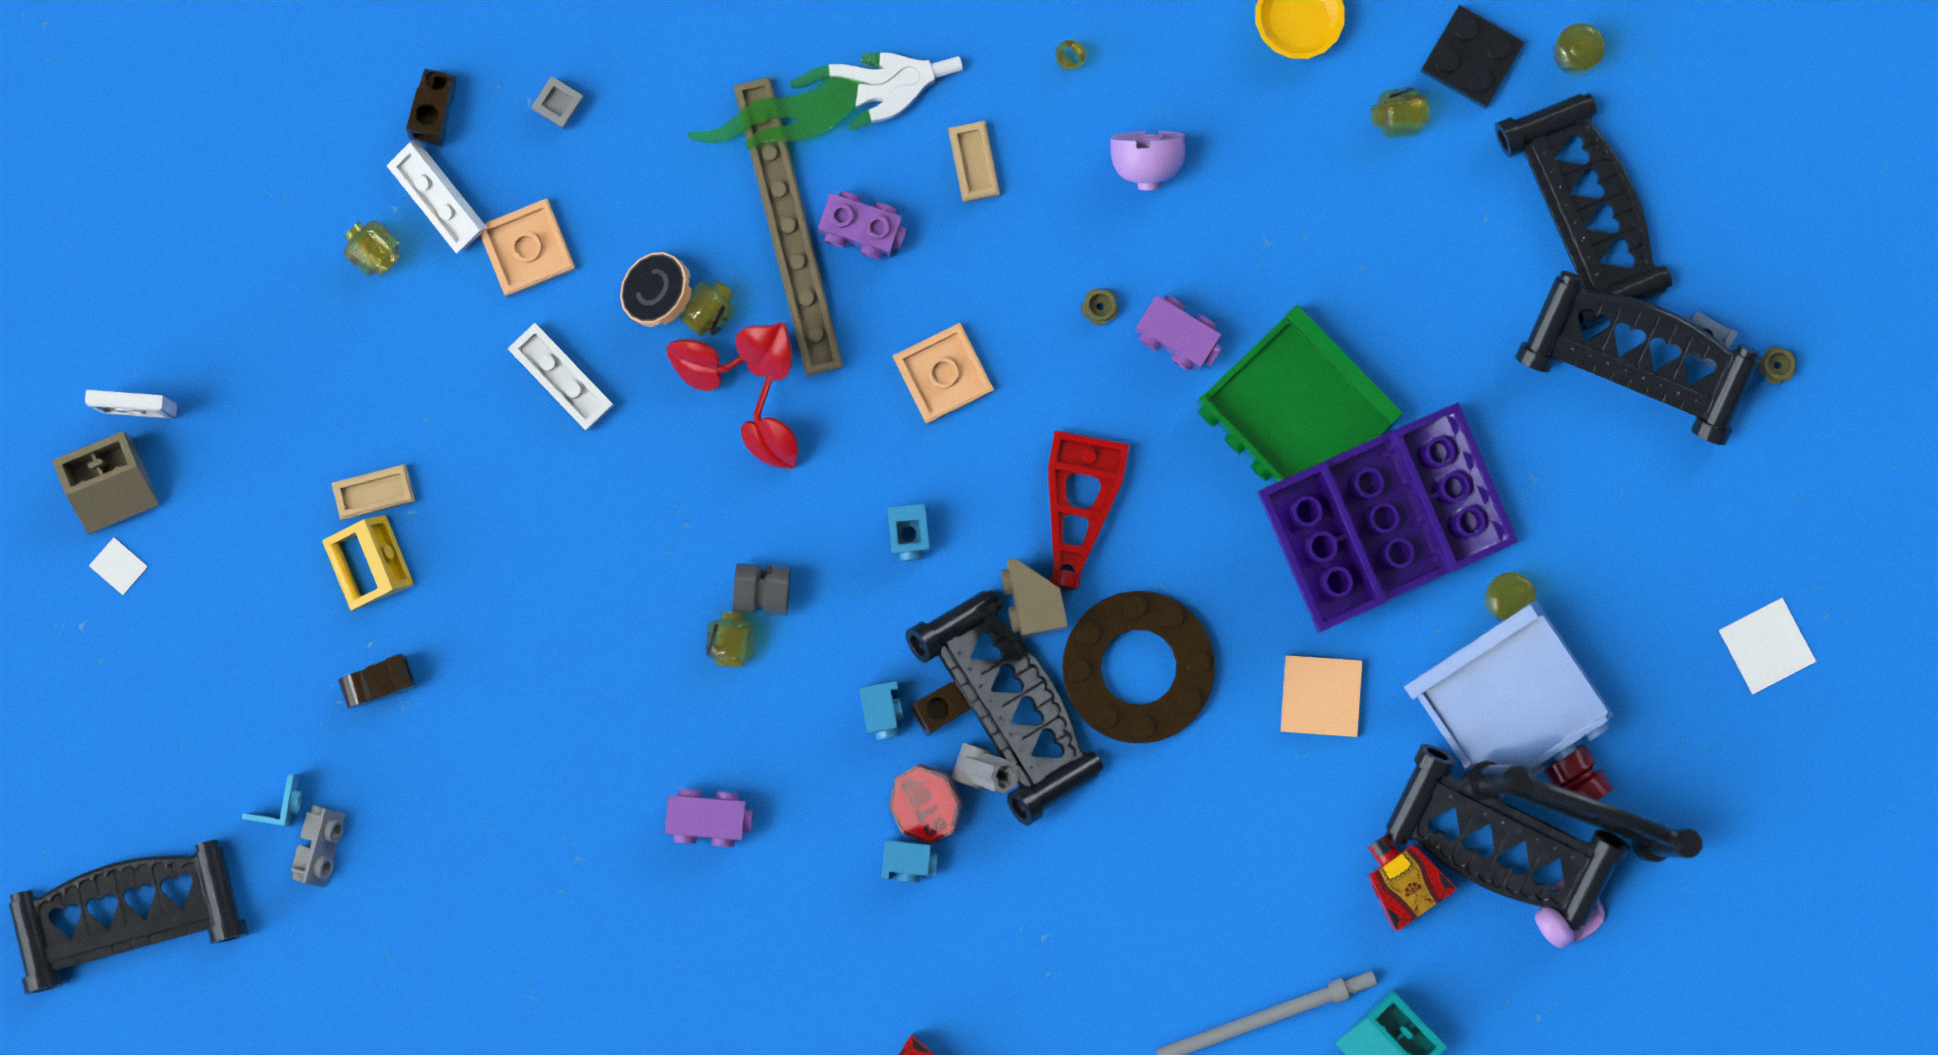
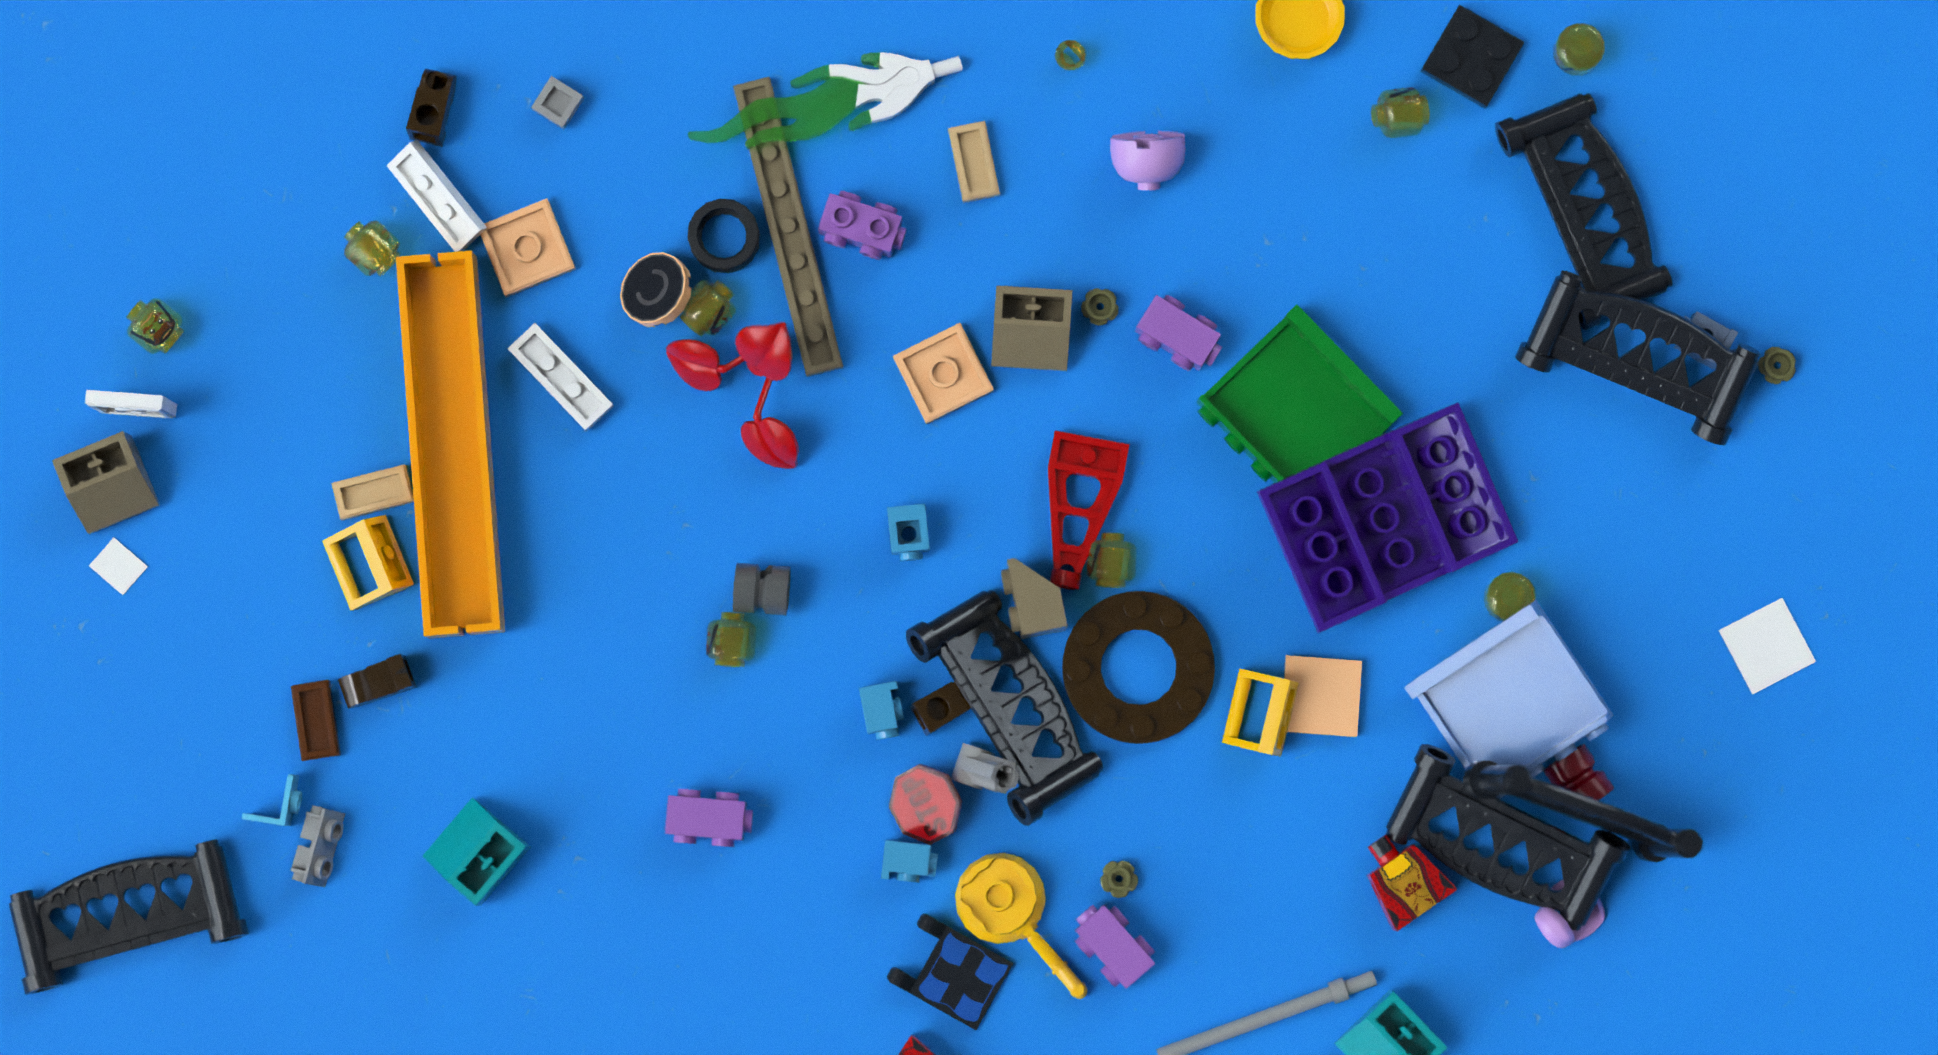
(154, 325): none -> head
(315, 720): none -> reddish brown tile
(450, 445): none -> light orange piece
(476, 852): none -> teal slope
(715, 208): none -> black tyre
(957, 976): none -> black flag
(1002, 902): none -> yellow piece
(1031, 328): none -> dark tan slope
(1105, 935): none -> medium lavender brick
(1109, 883): none -> olive plate
(1111, 561): none -> clear yellow head
(1277, 716): none -> yellow tile

